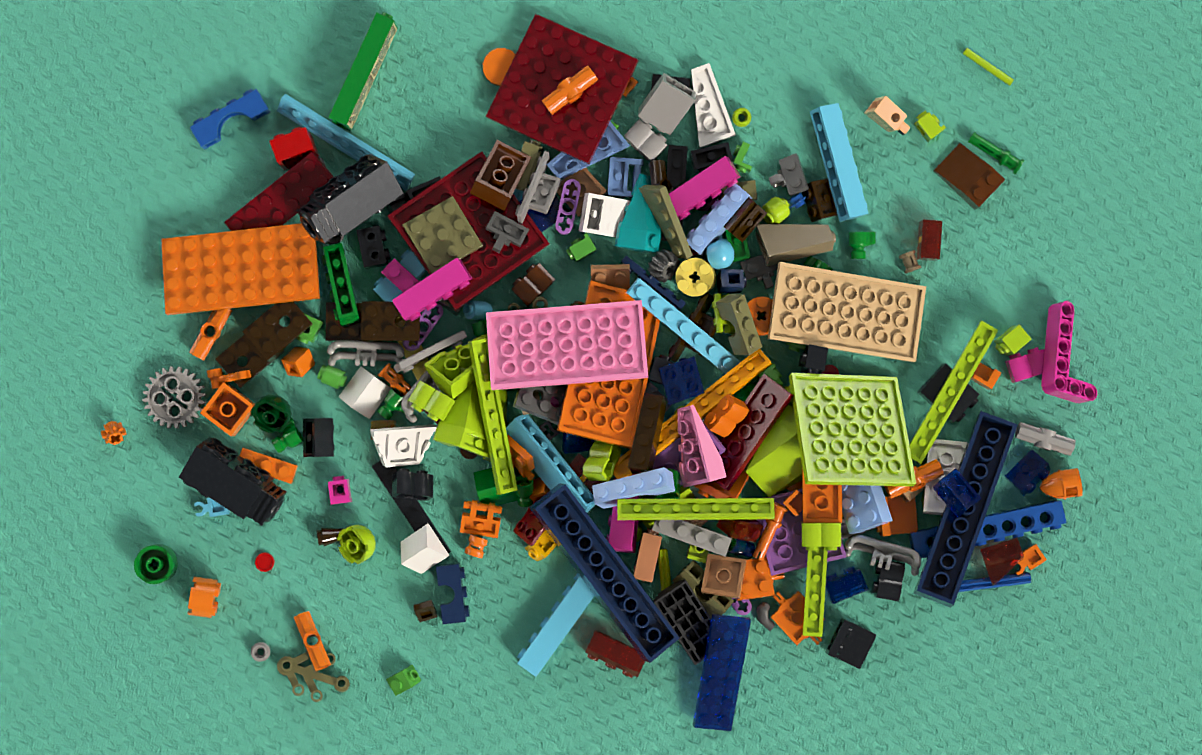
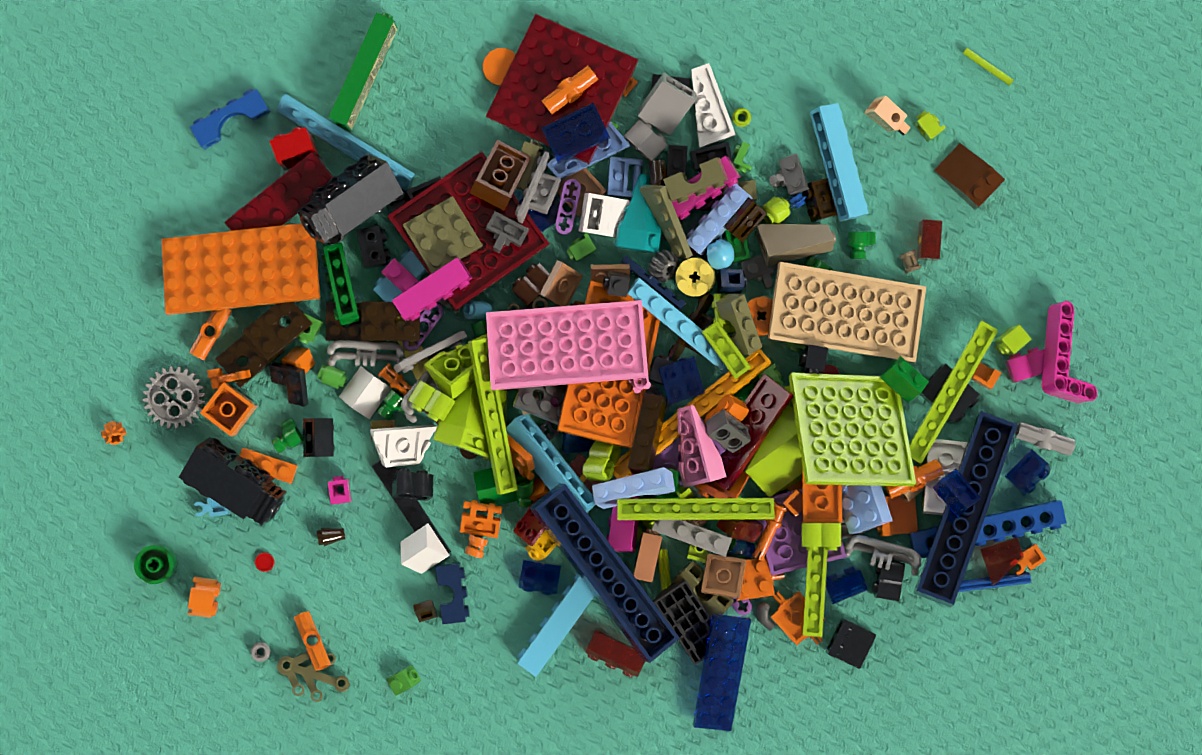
(271, 413): dark green cylinder -> none
(294, 379): none -> black plate
(356, 543): lime cylinder -> none
(539, 577): none -> clear blue bracket
(561, 284): none -> medium nougat plate
(575, 133): none -> clear blue plate
(616, 283): none -> black brick
(645, 384): none -> bright pink plate
(712, 176): none -> olive arch
(726, 349): none -> lime tile
(727, 431): none -> dark grey brick
(904, 379): none -> green brick
(1003, 157): green pin -> none
(1062, 484): orange helmet -> none

